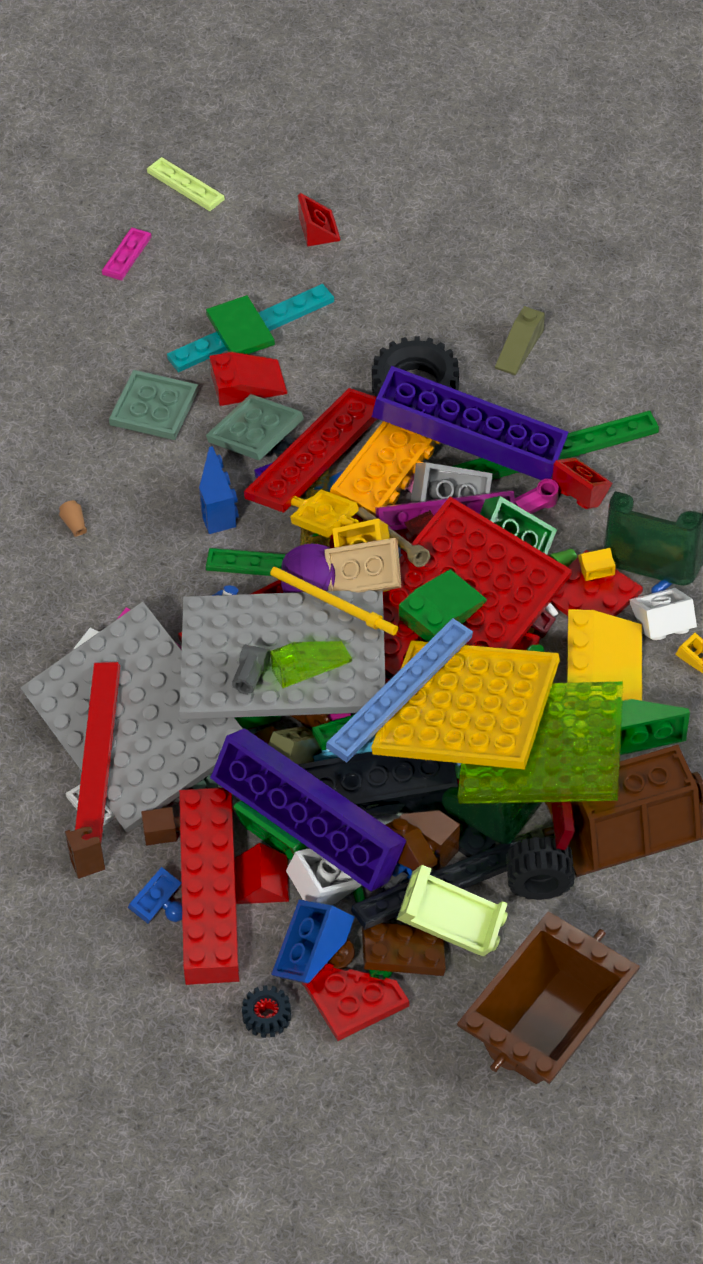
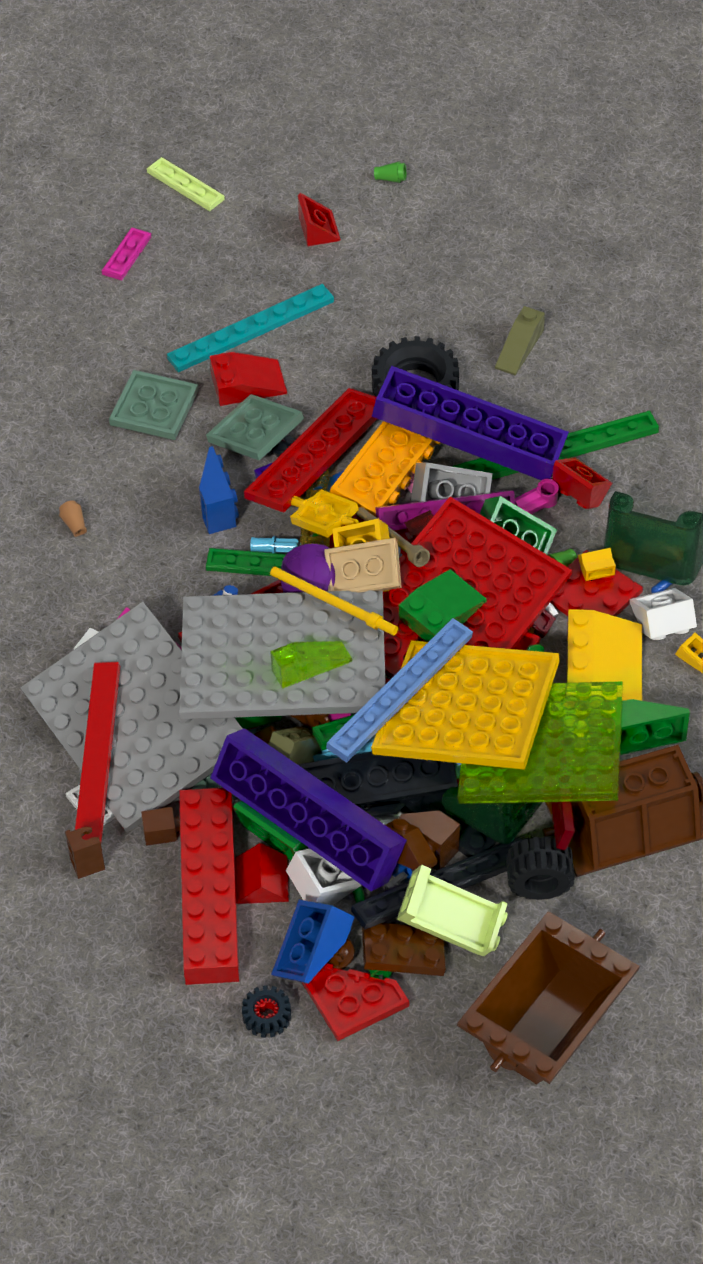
(156, 896): blue plate -> none
(240, 326): green tile -> none
(251, 664): dark grey piece -> none
(273, 544): none -> medium azure axle
(391, 172): none -> bright green cone

